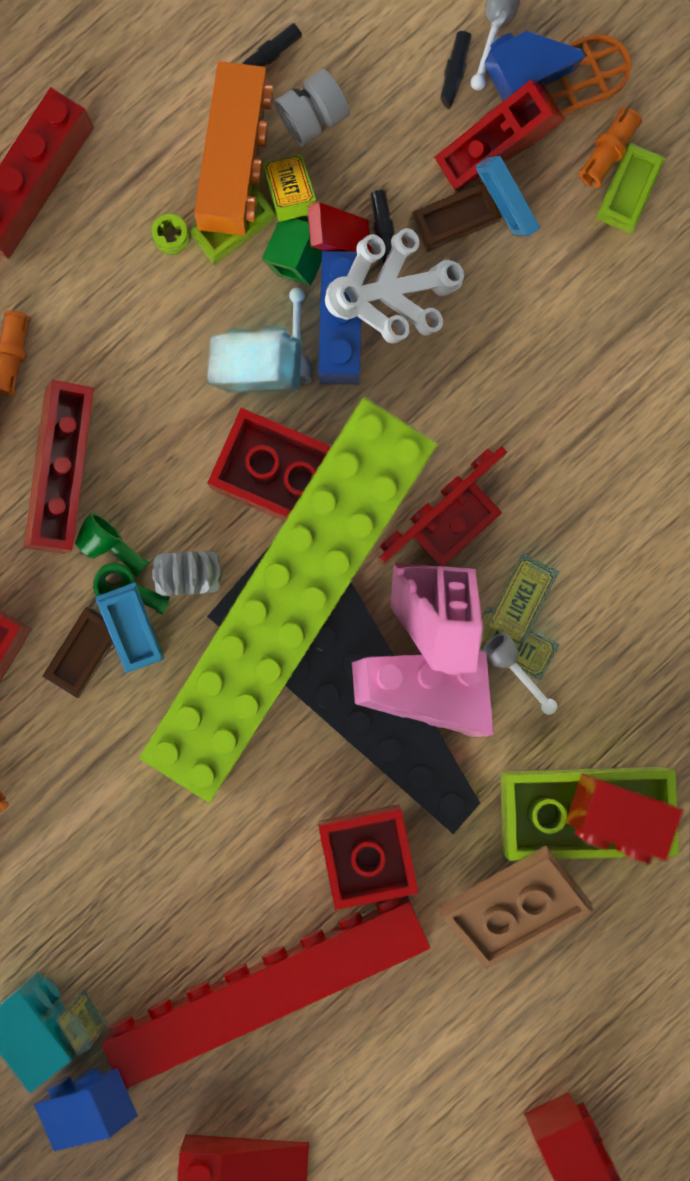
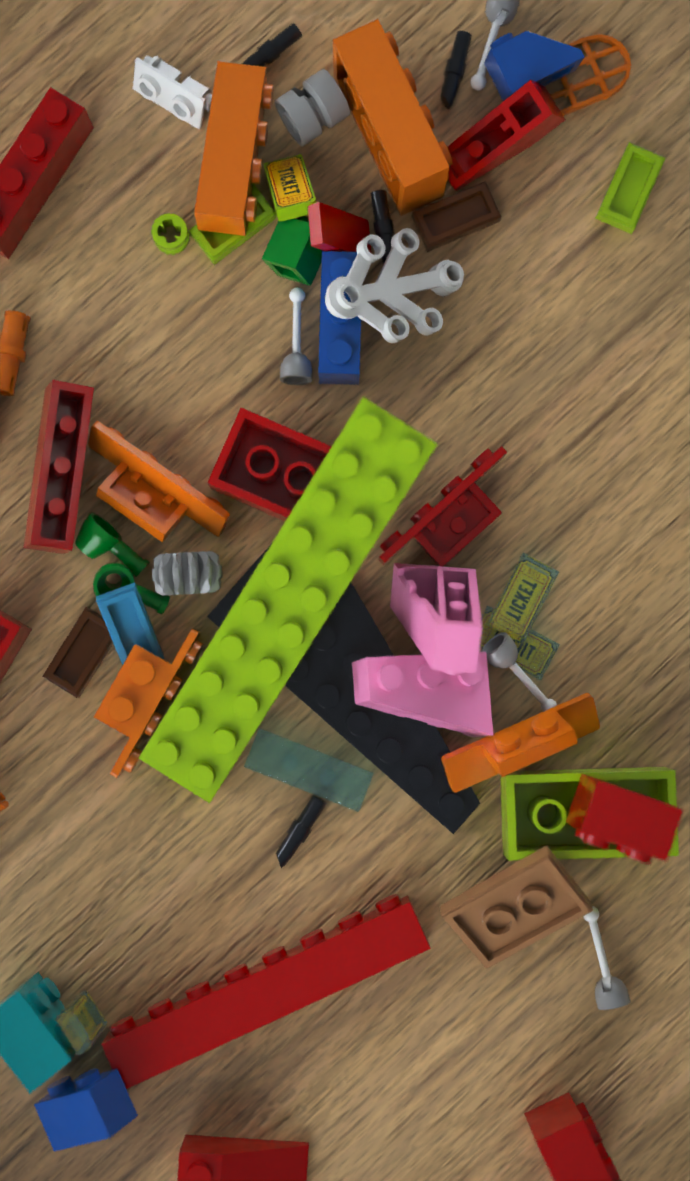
(138, 694): none -> orange bracket
(148, 490): none -> orange bracket
(159, 83): none -> white hinge
(255, 360): clear light blue brick -> none
(300, 829): none -> black piece
(308, 769): none -> clear light blue tile
(367, 857): red brick -> none
(391, 117): none -> orange brick
(507, 196): dark azure tile -> none
(522, 743): none -> orange bracket
(609, 990): none -> hinge
(610, 147): orange pin -> none

